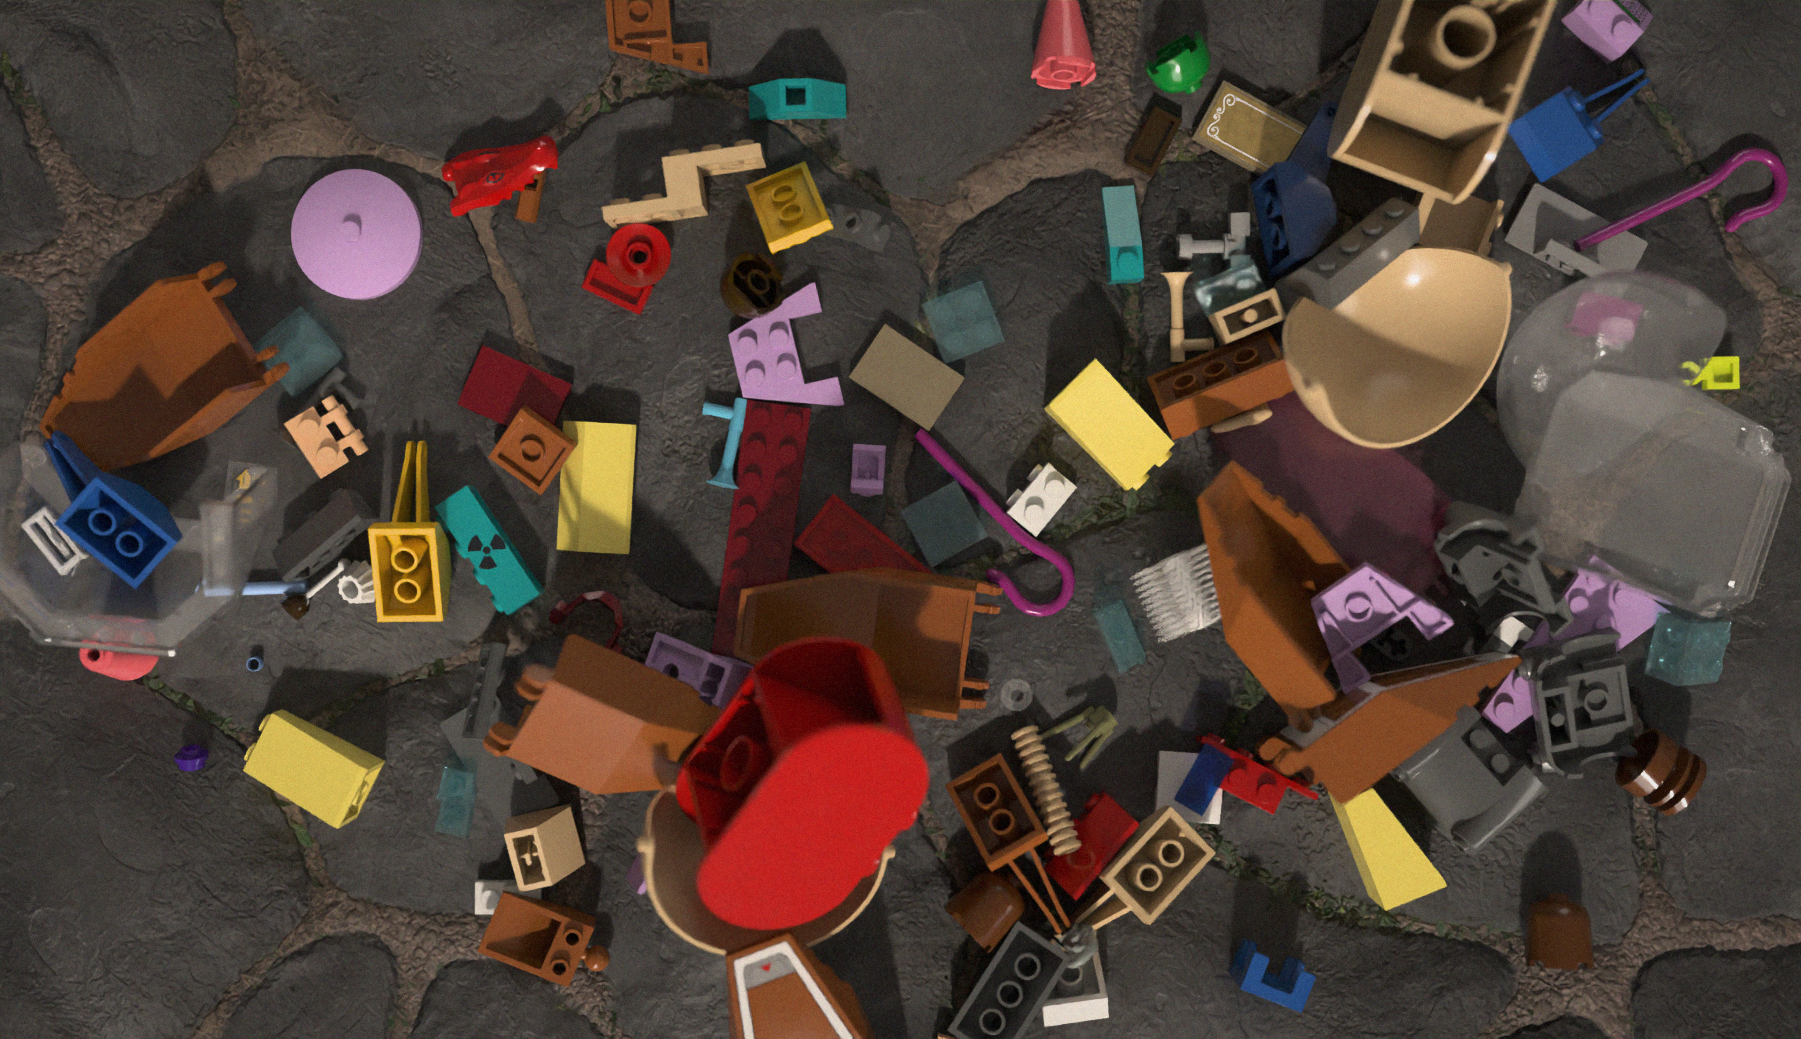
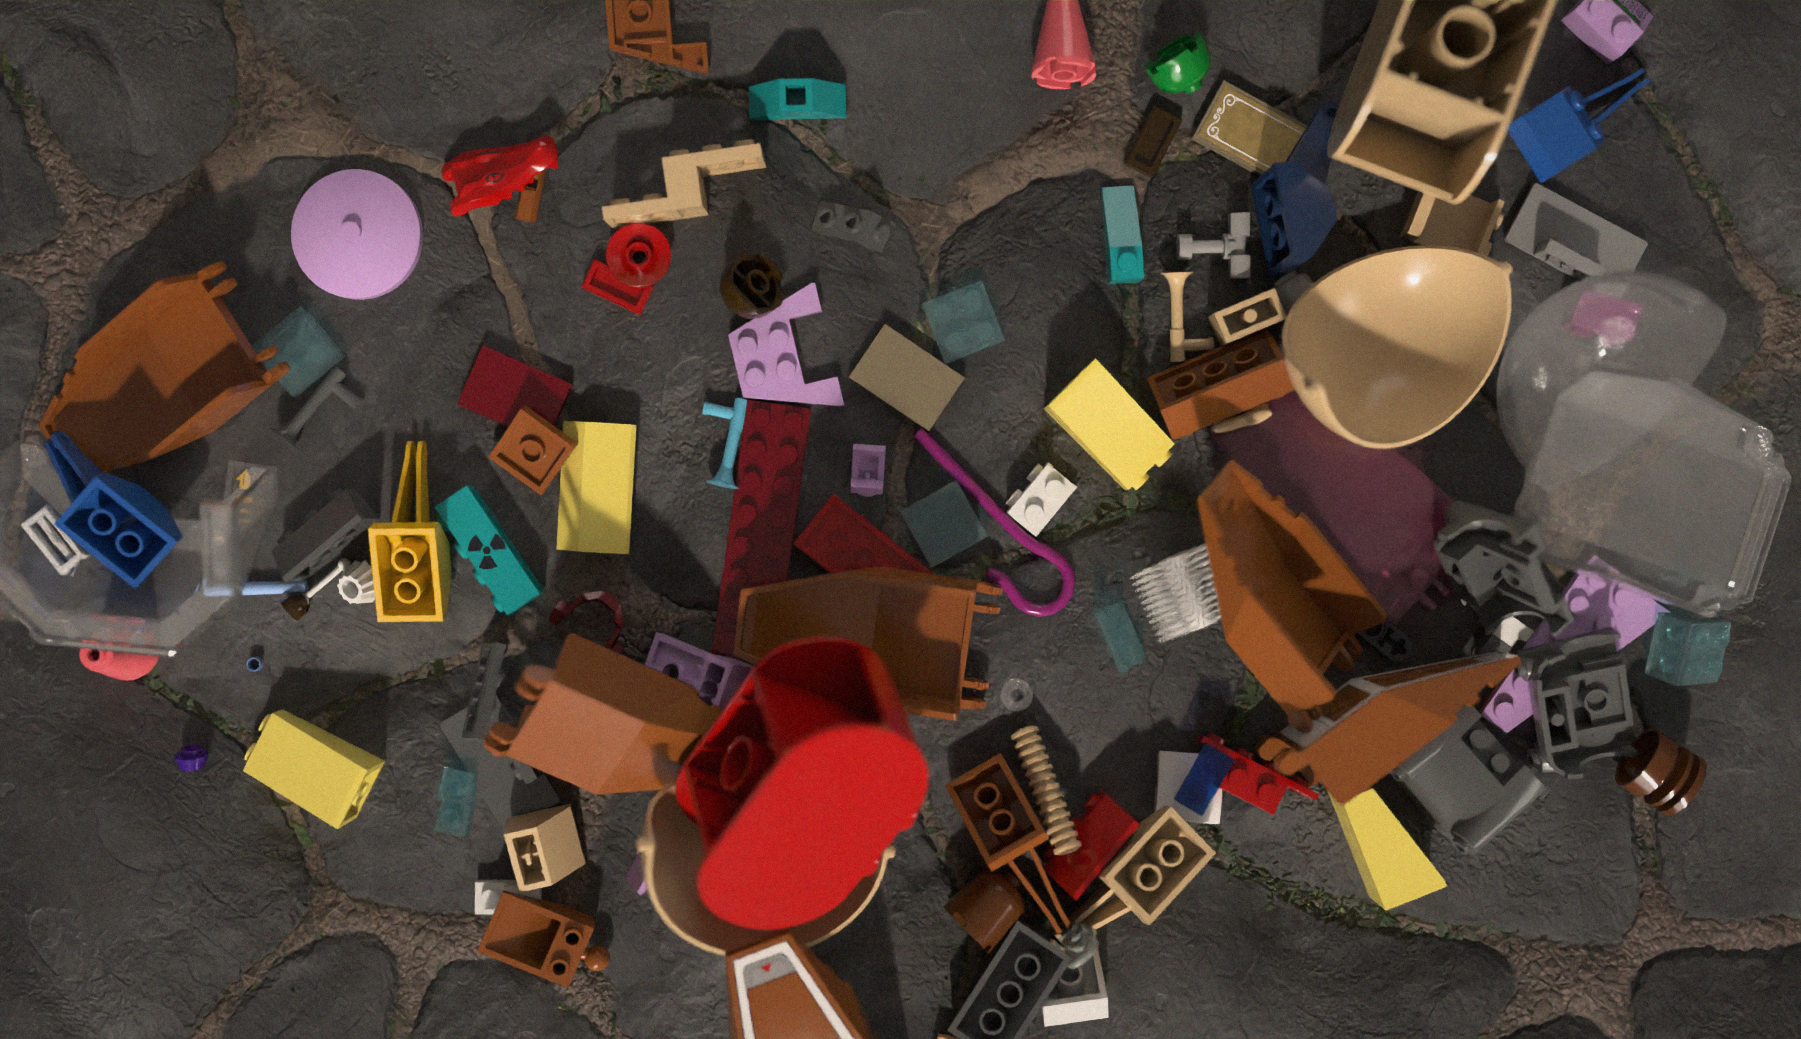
(317, 442): light nougat plate -> none
(789, 207): yellow plate -> none
(1099, 724): olive plant -> none
(1229, 288): clear light blue plate -> none
(1287, 989): blue panel -> none
(1356, 254): dark grey slope -> none
(1361, 608): lavender wing -> none
(1558, 934): reddish brown cylinder -> none
(1697, 189): magenta piece -> none
(1720, 374): neon yellow plate -> none

